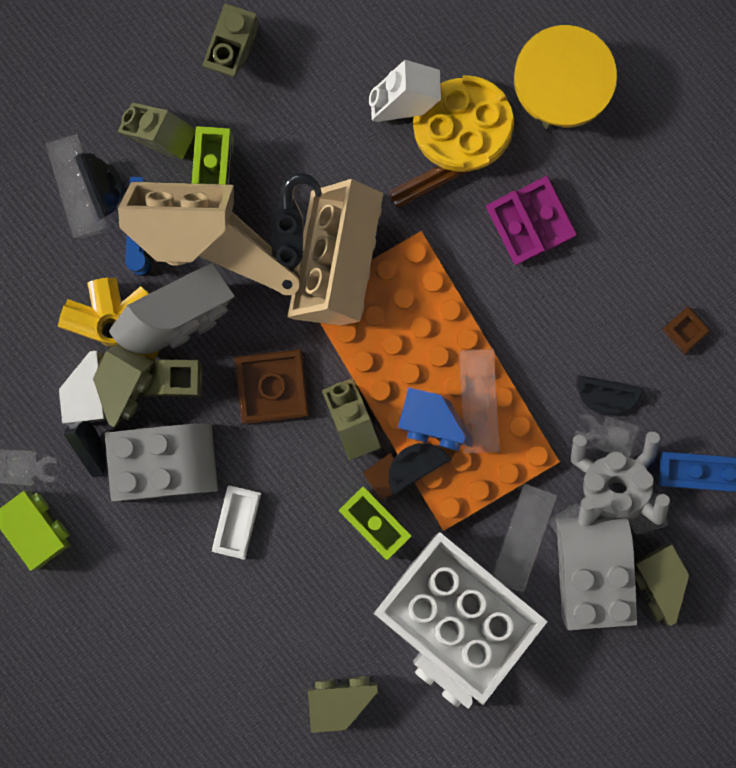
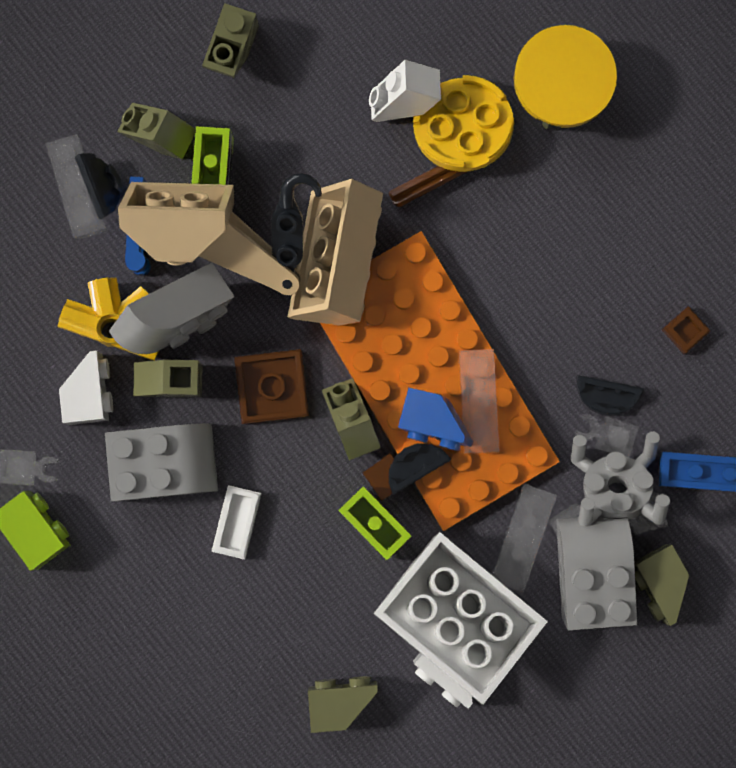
(87, 446): black tile -> none
(120, 381): olive slope -> none
(531, 220): magenta slope -> none

